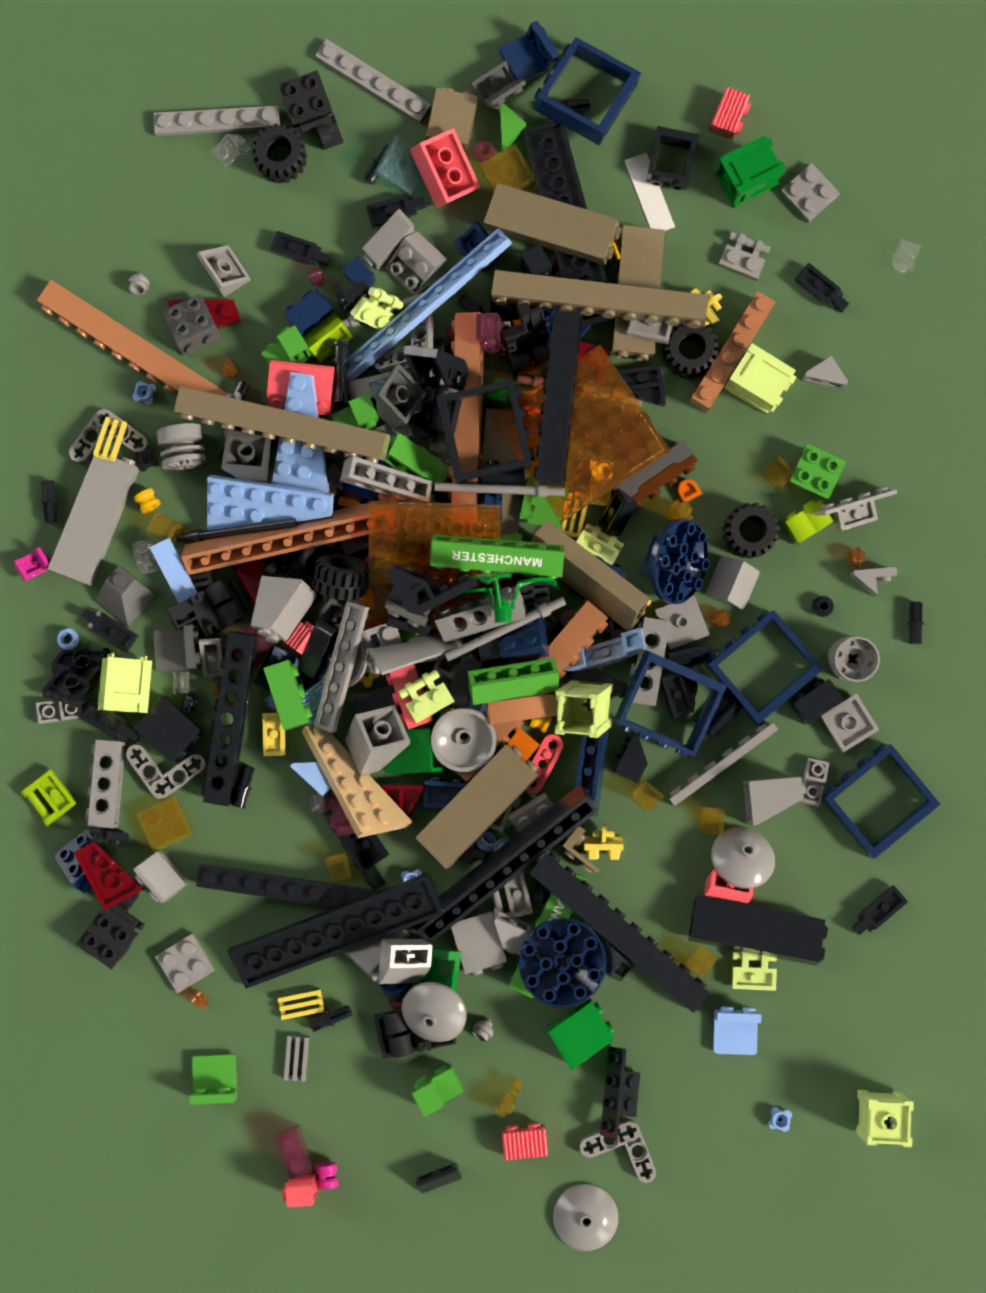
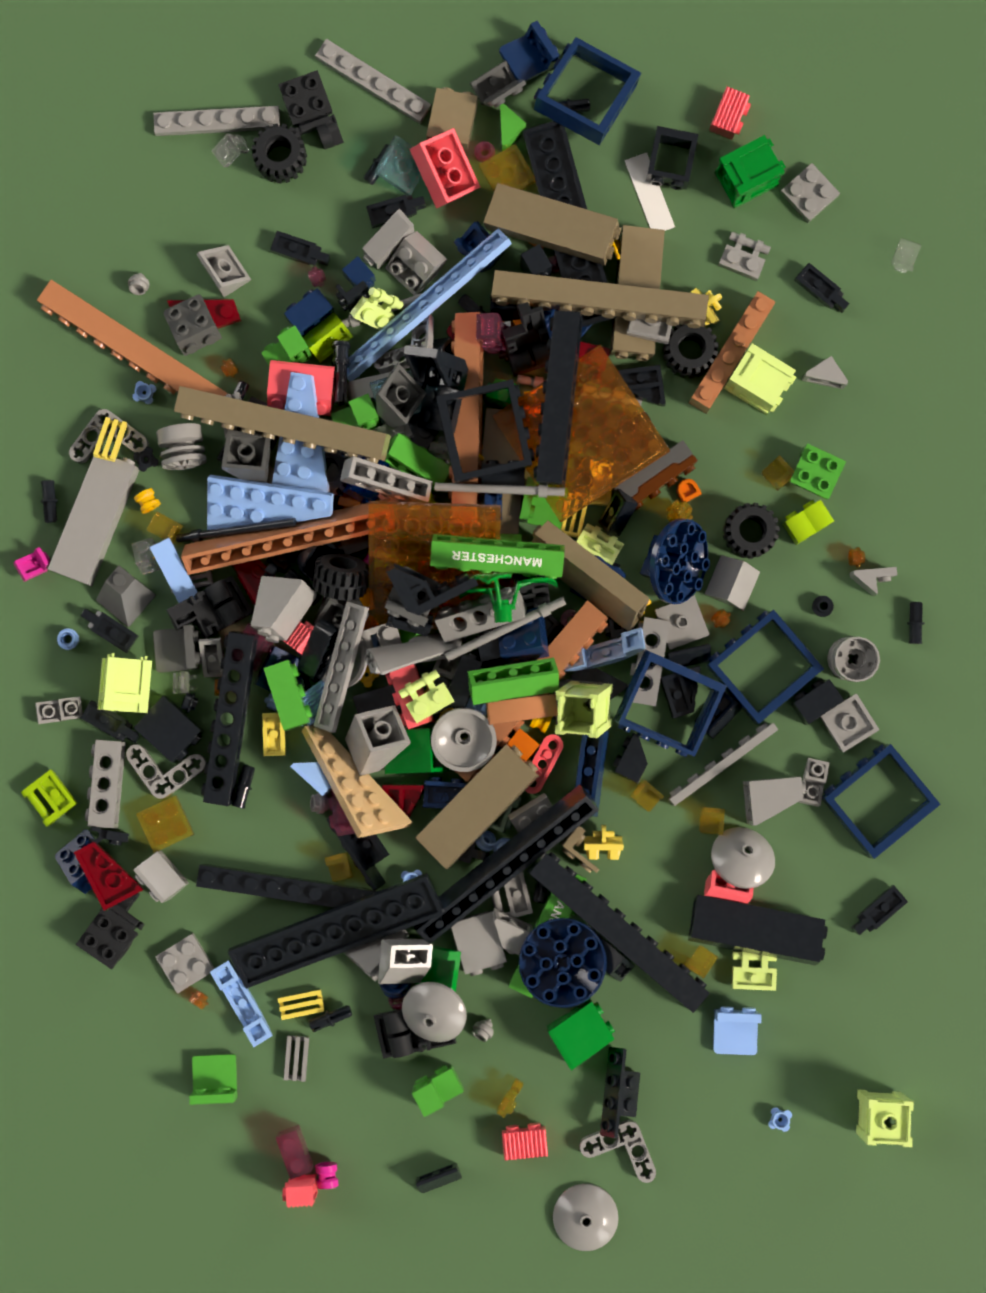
(74, 675): black slope -> none
(242, 1003): none -> light blue slope
(857, 511): light grey bracket -> none

